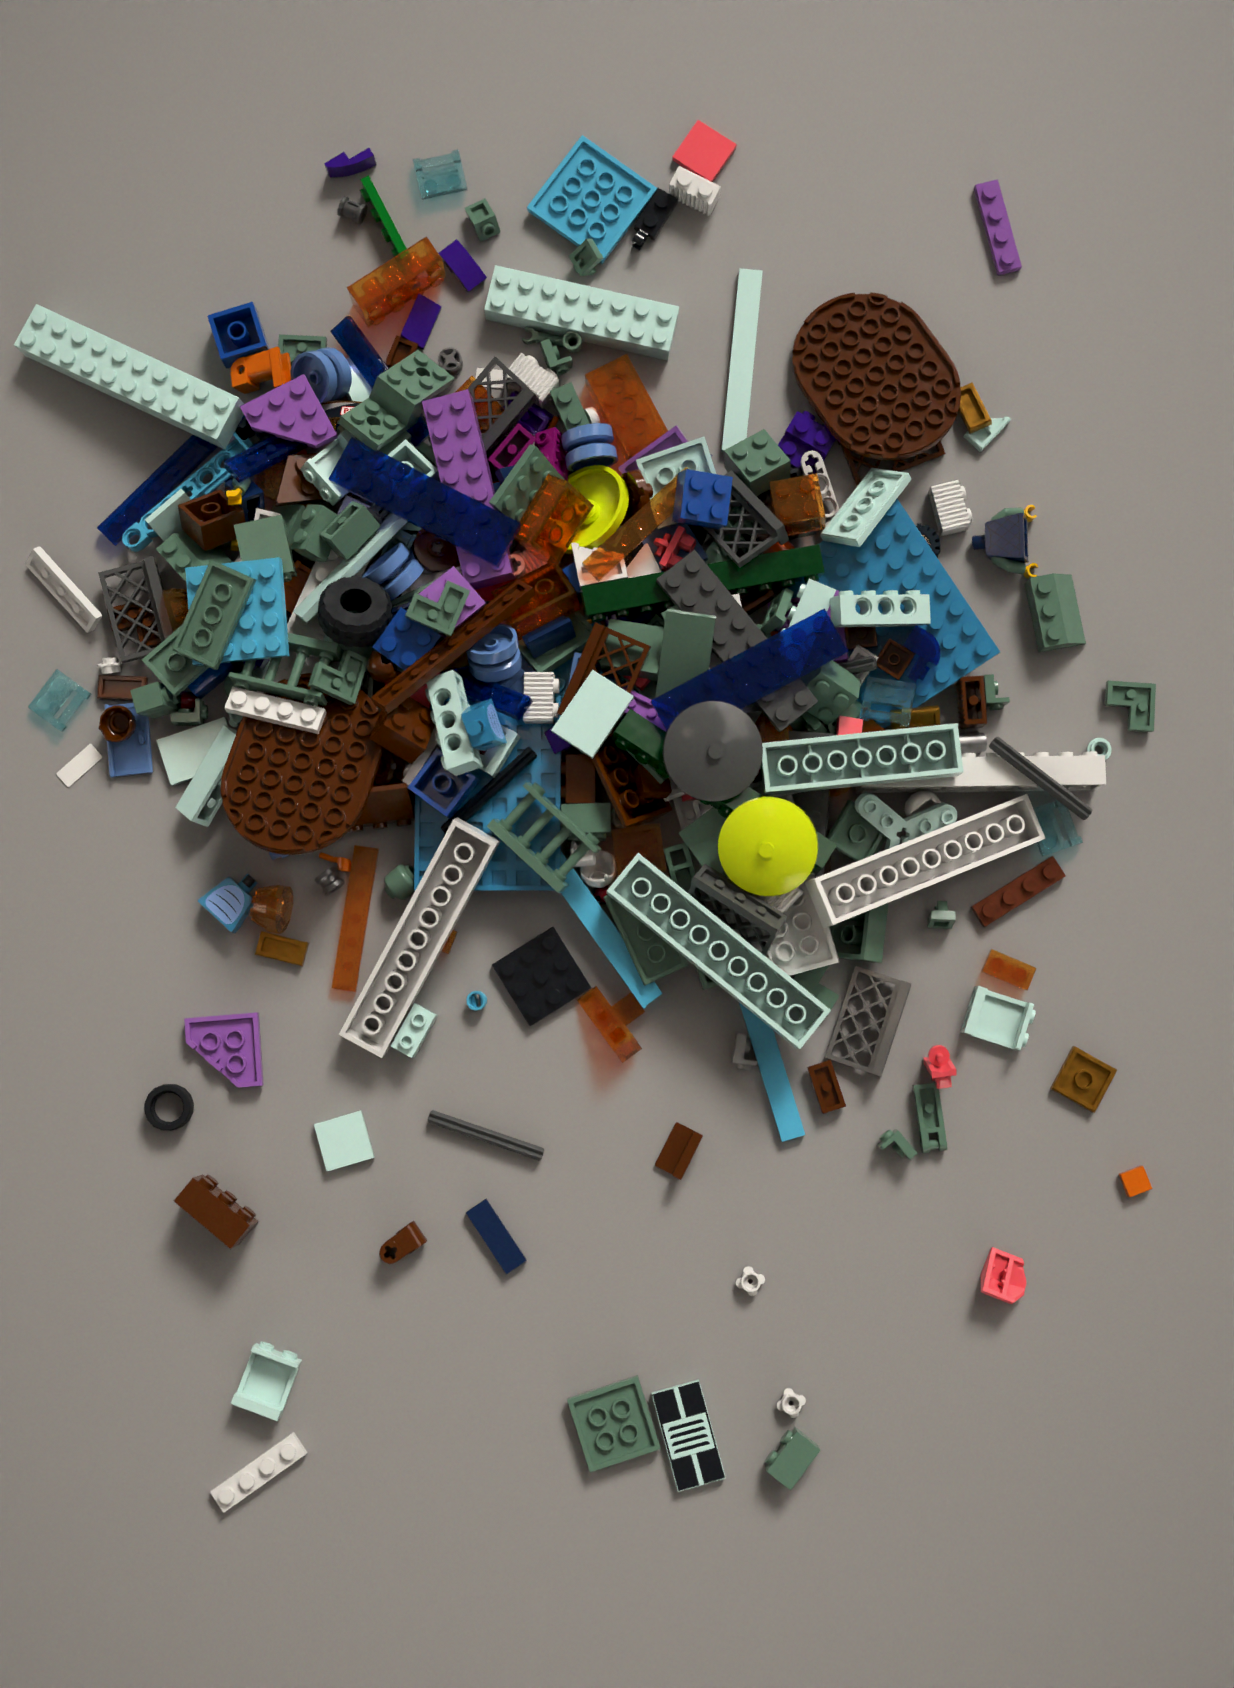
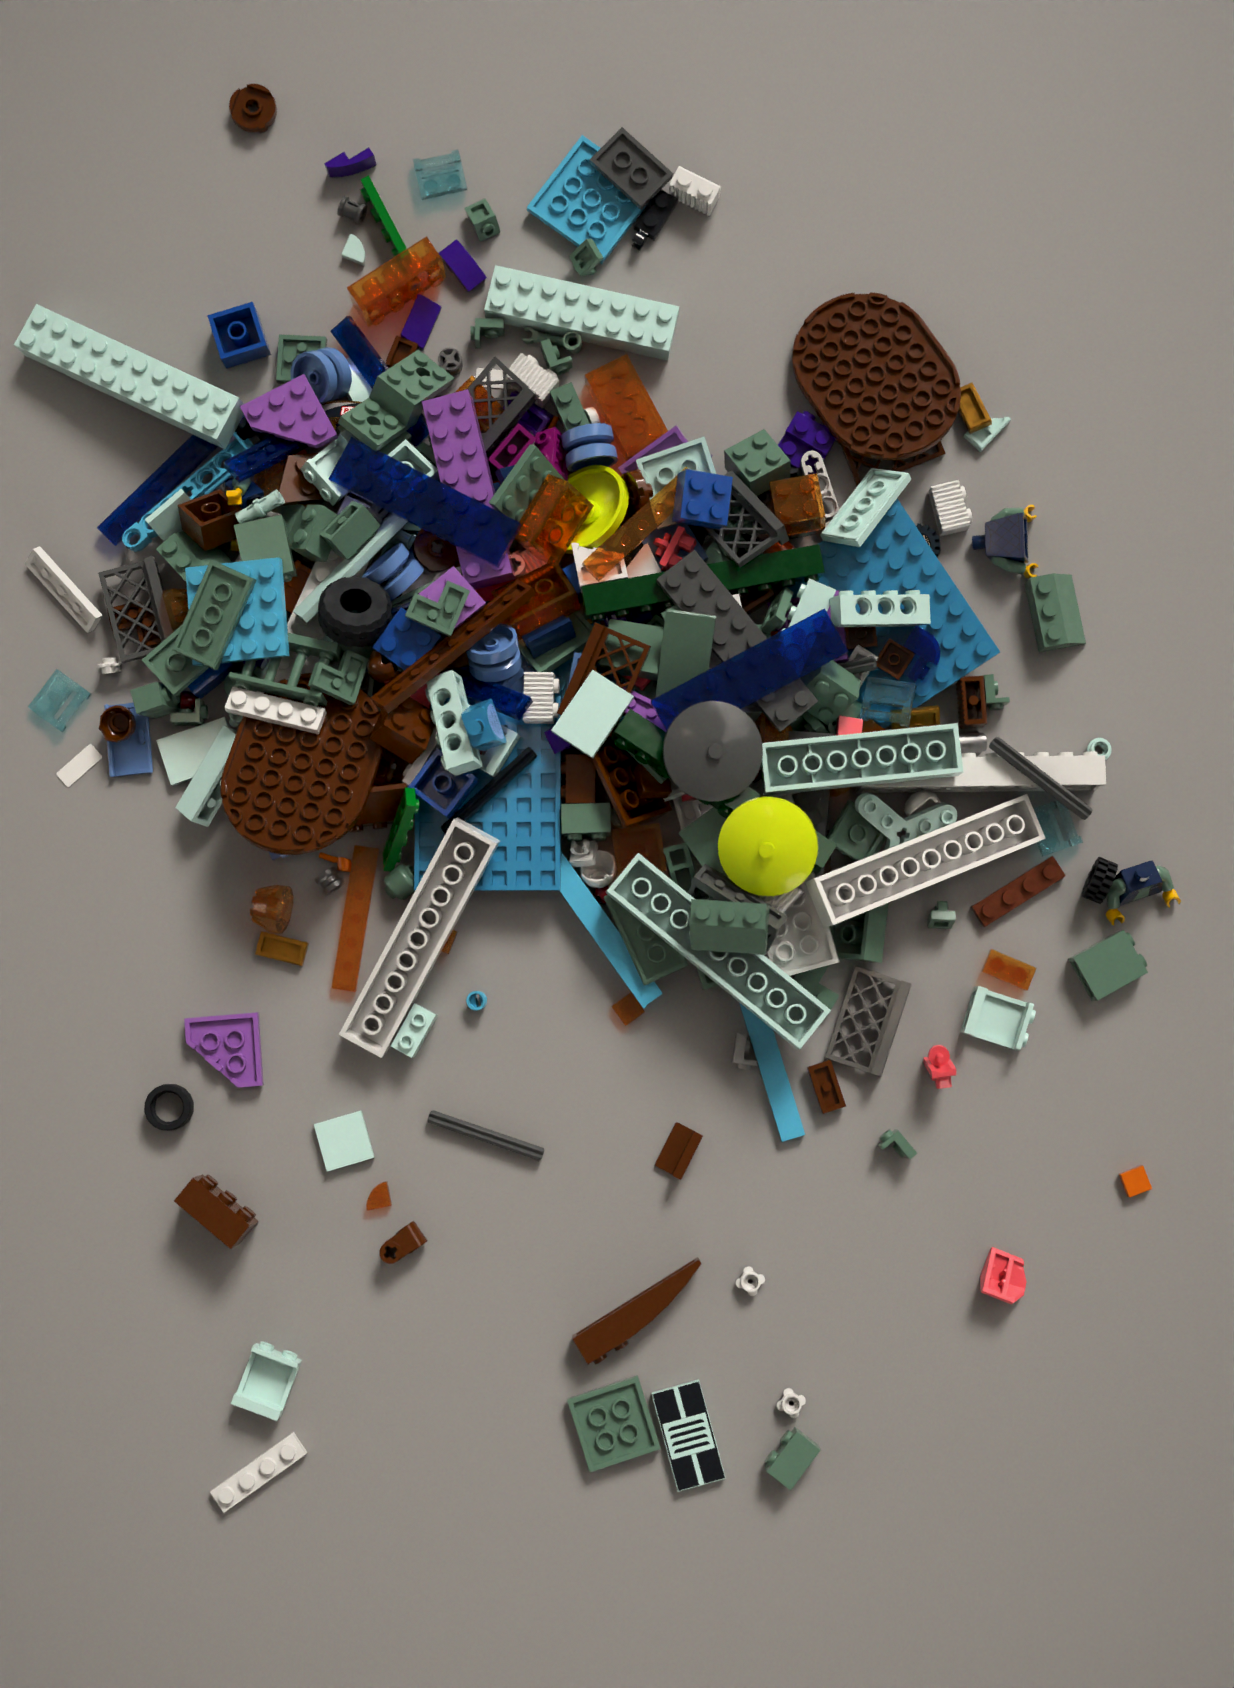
(118, 687): reddish brown tile -> none
(230, 901): torso -> none
(248, 96): none -> reddish brown plate
(260, 507): none -> light aqua pin
(261, 368): orange piece -> none
(354, 250): none -> light aqua tile
(379, 1197): none -> clear orange tile
(398, 833): none -> green plate
(489, 327): none -> sand green bracket
(496, 1236): dark blue tile -> none
(521, 844): sand green fence -> none
(541, 976): black plate -> none
(609, 1024): clear orange slope -> none
(631, 168): none -> dark grey plate
(632, 1316): none -> reddish brown slope
(704, 151): coral tile -> none
(729, 926): none -> sand green slope
(742, 357): light aqua tile -> none
(929, 1117): sand green plate -> none
(997, 227): medium lavender plate -> none
(1083, 1079): pearl gold tile -> none
(1099, 880): none -> black tyre
(1108, 965): none -> sand green brick
(1136, 884): none -> torso
(1139, 699): sand green plate -> none

